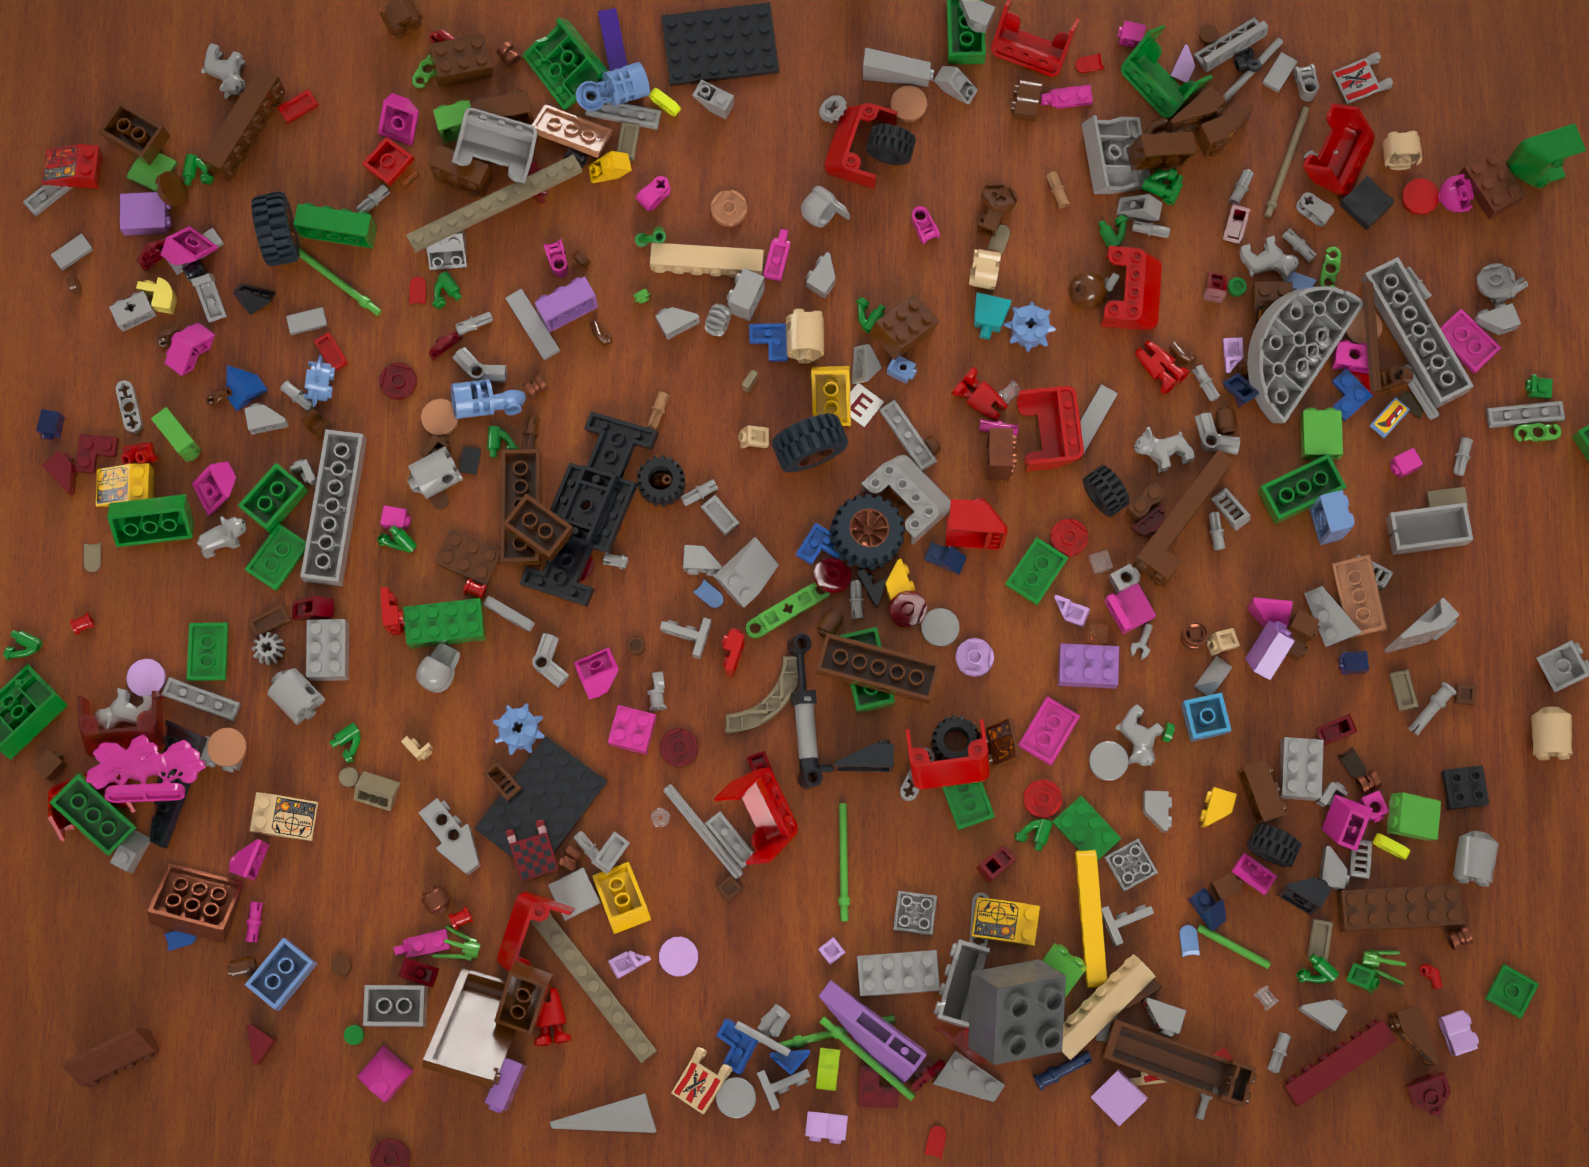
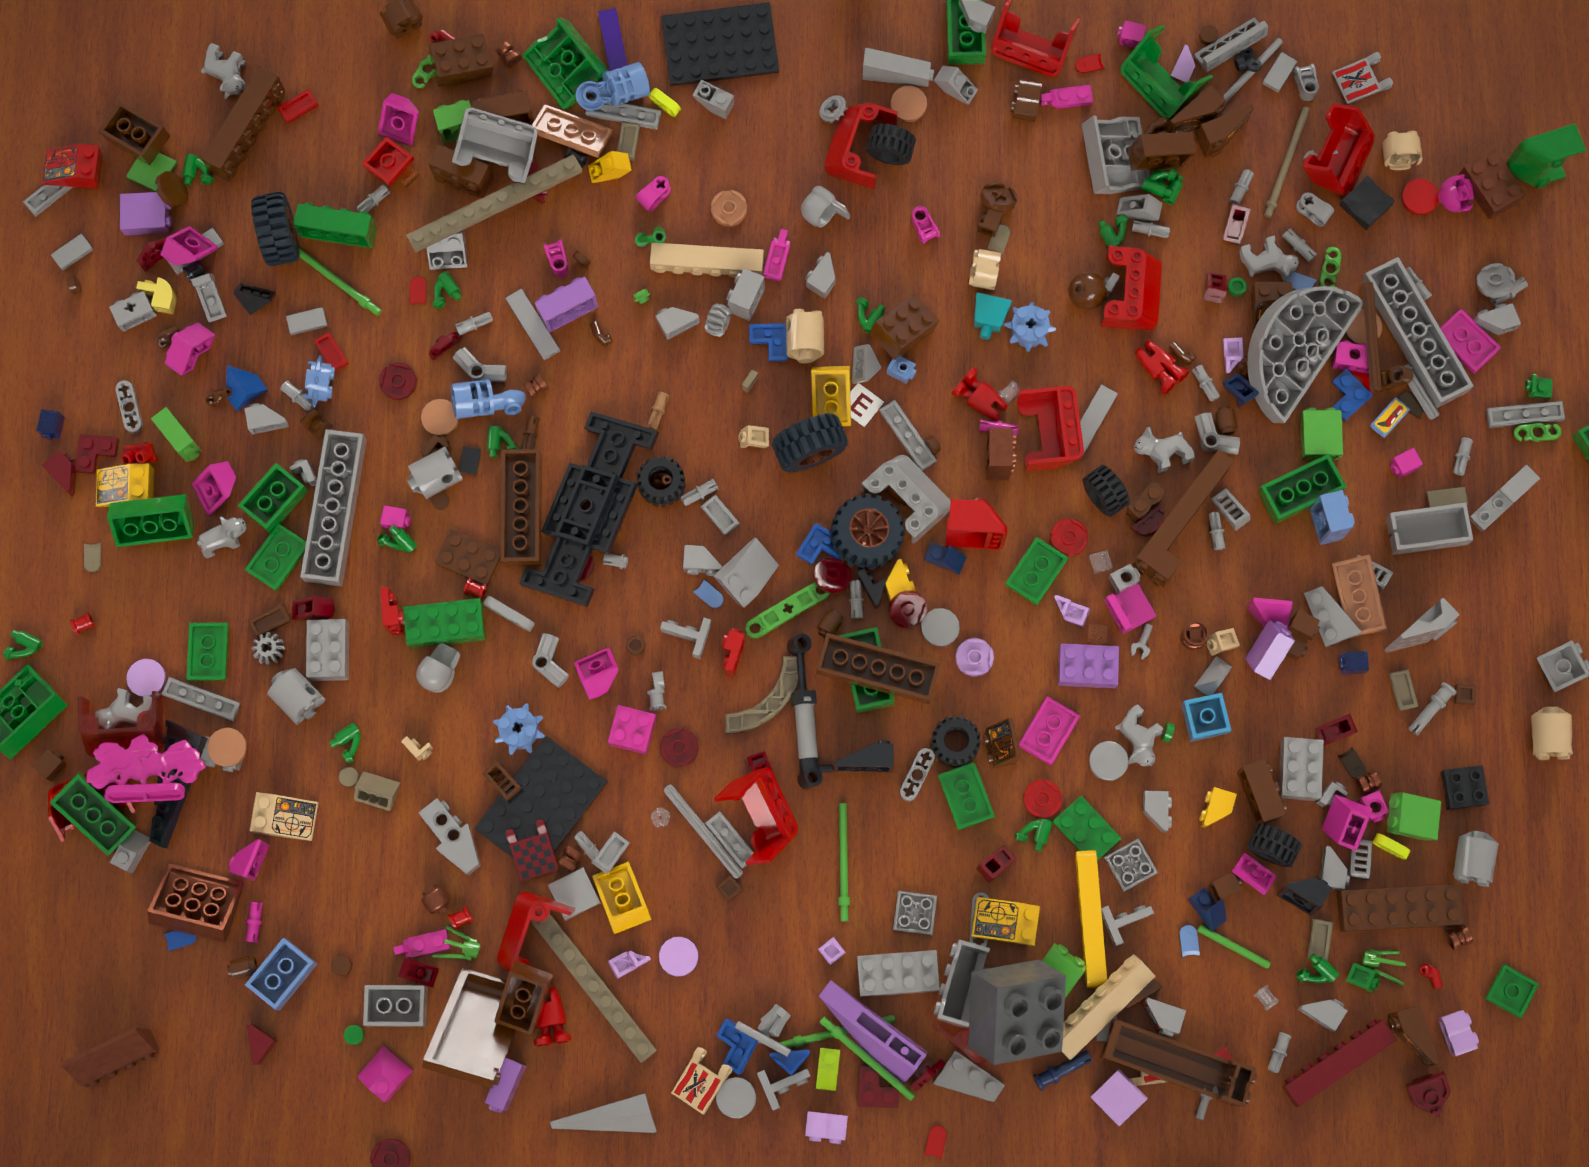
(538, 527): reddish brown brick -> none
(950, 771): red windscreen -> none
(1057, 189): medium nougat axle -> none
(1504, 498): none -> light grey brick

